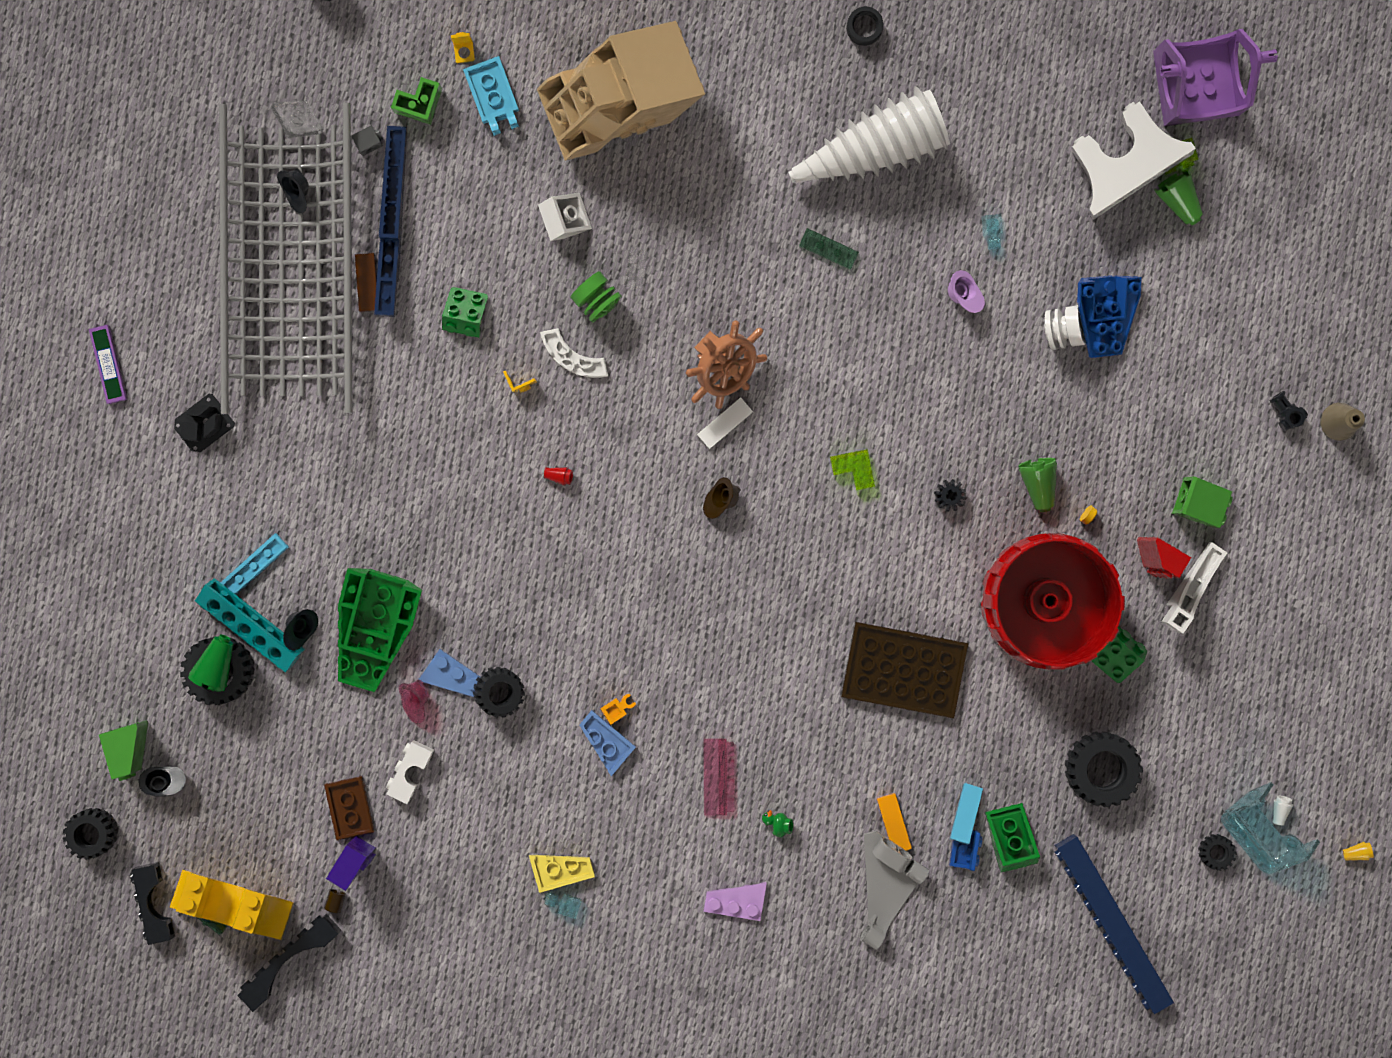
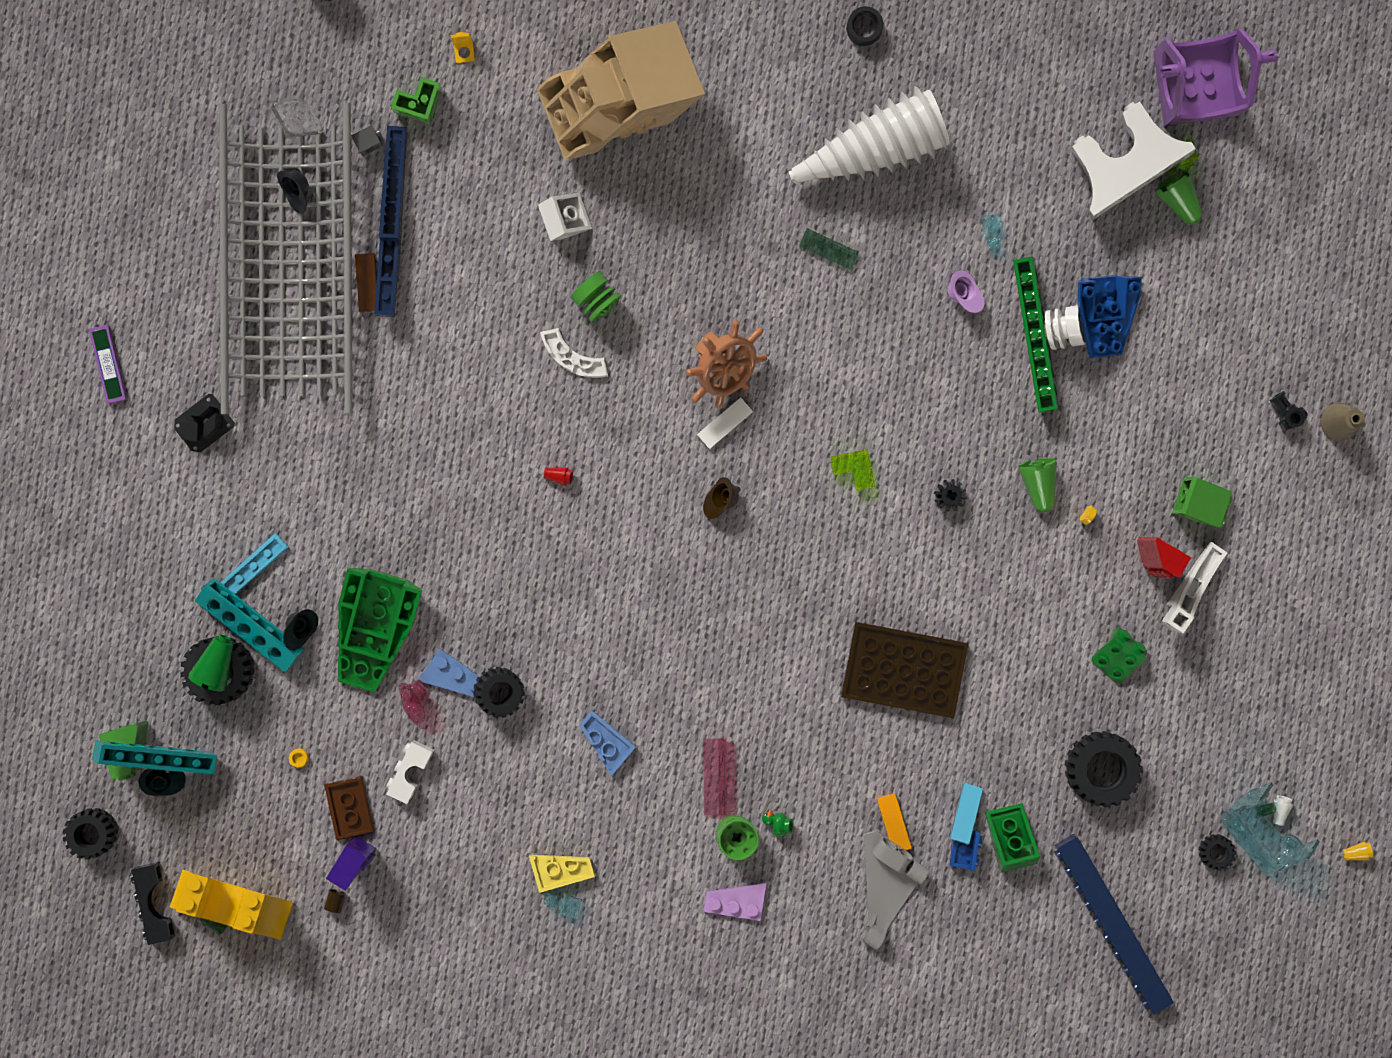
(154, 757): none -> teal brick
(298, 758): none -> yellow tile
(318, 936): black arch -> none
(464, 312): green bracket -> none
(492, 93): medium azure tile -> none
(523, 387): yellow bracket -> none
(615, 710): light orange plate -> none
(747, 841): none -> bright green wheel
(1035, 334): none -> green brick
(1084, 605): red wheel -> none
(1266, 809): none -> clear green tile

